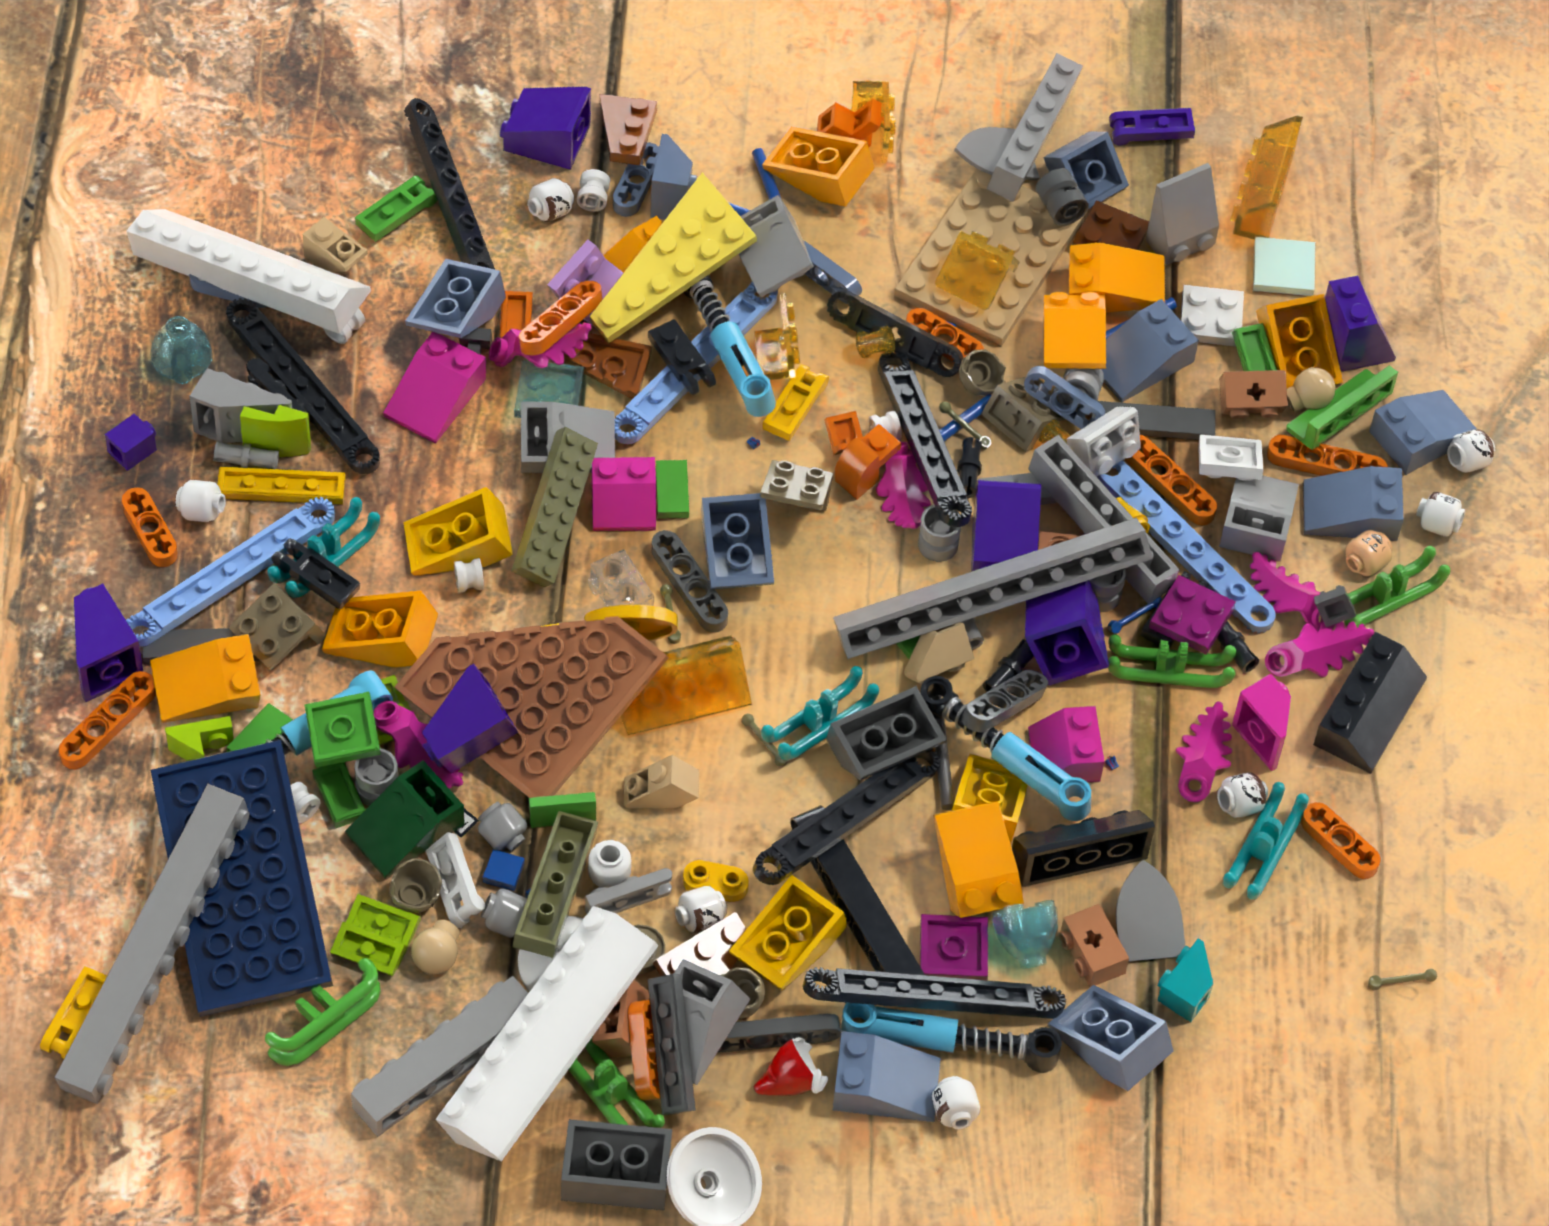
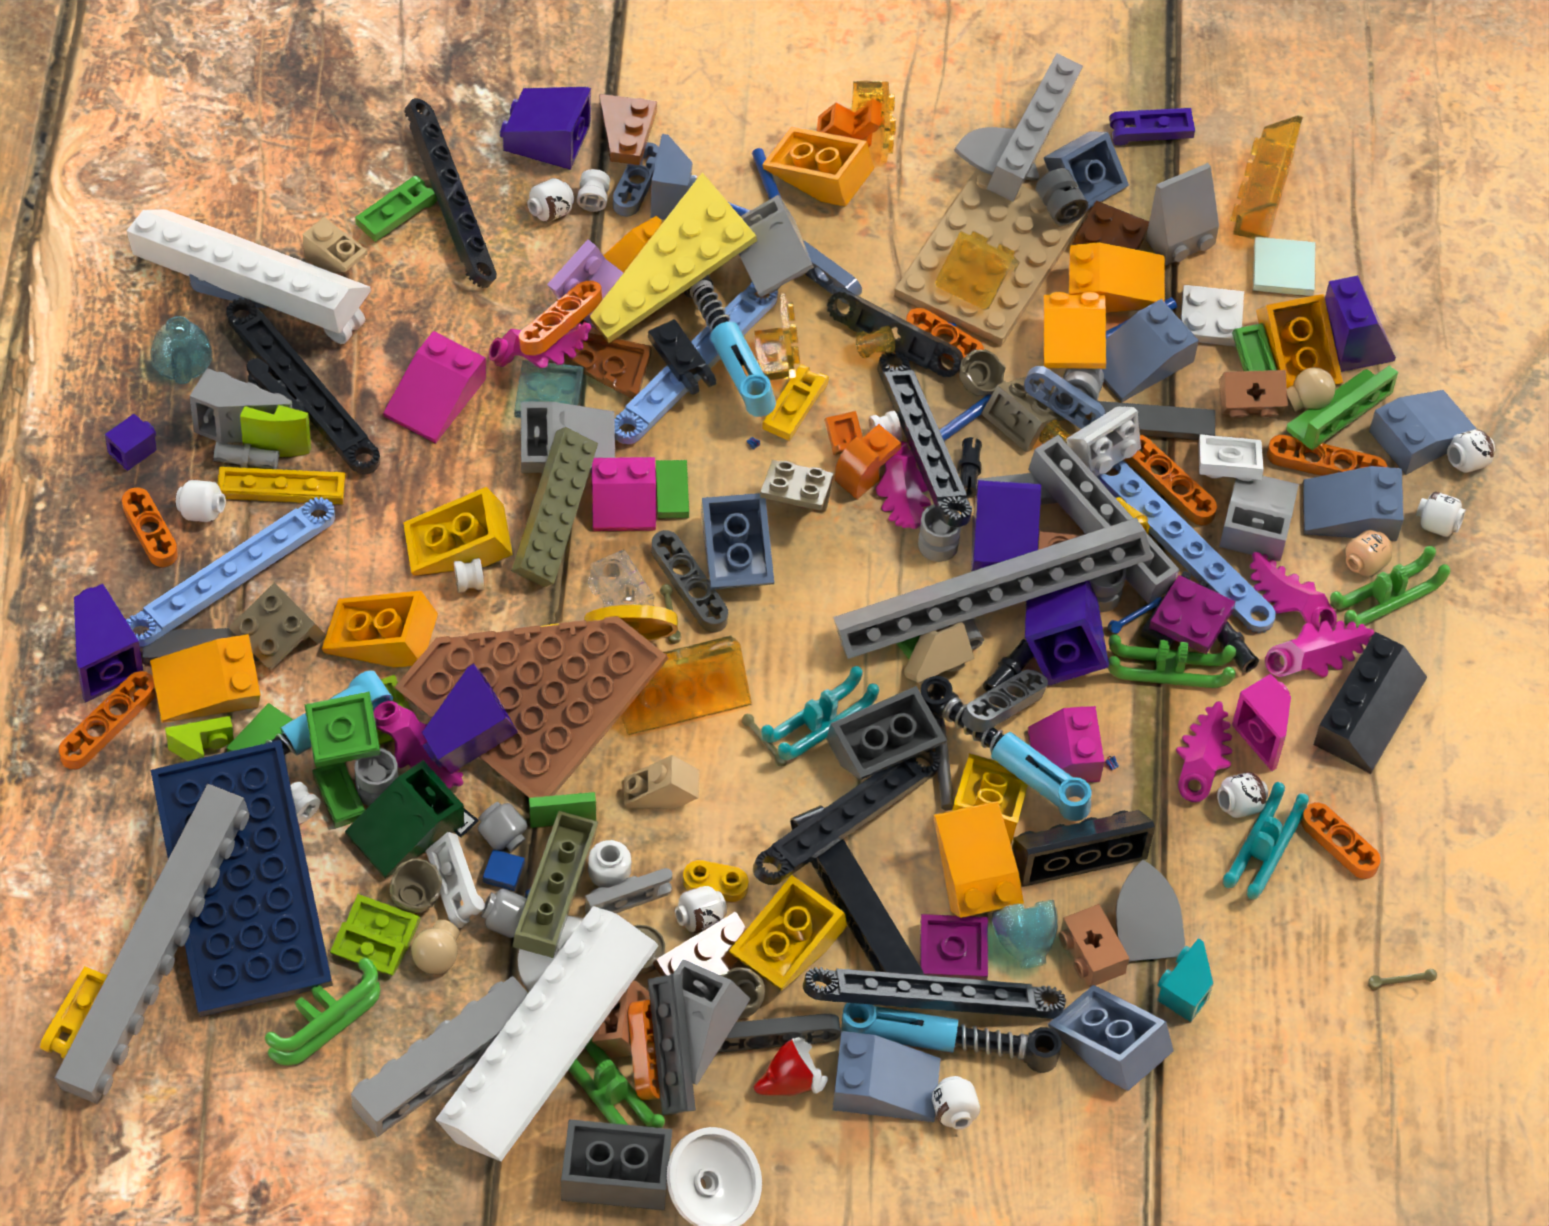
(317, 573): black hinge -> none
(330, 546): teal piece -> none
(458, 299): sand blue slope -> none
(477, 340): dark grey tile -> none
(516, 311): orange tile -> none
(945, 407): olive hinge -> none
(1335, 606): dark grey tile -> none

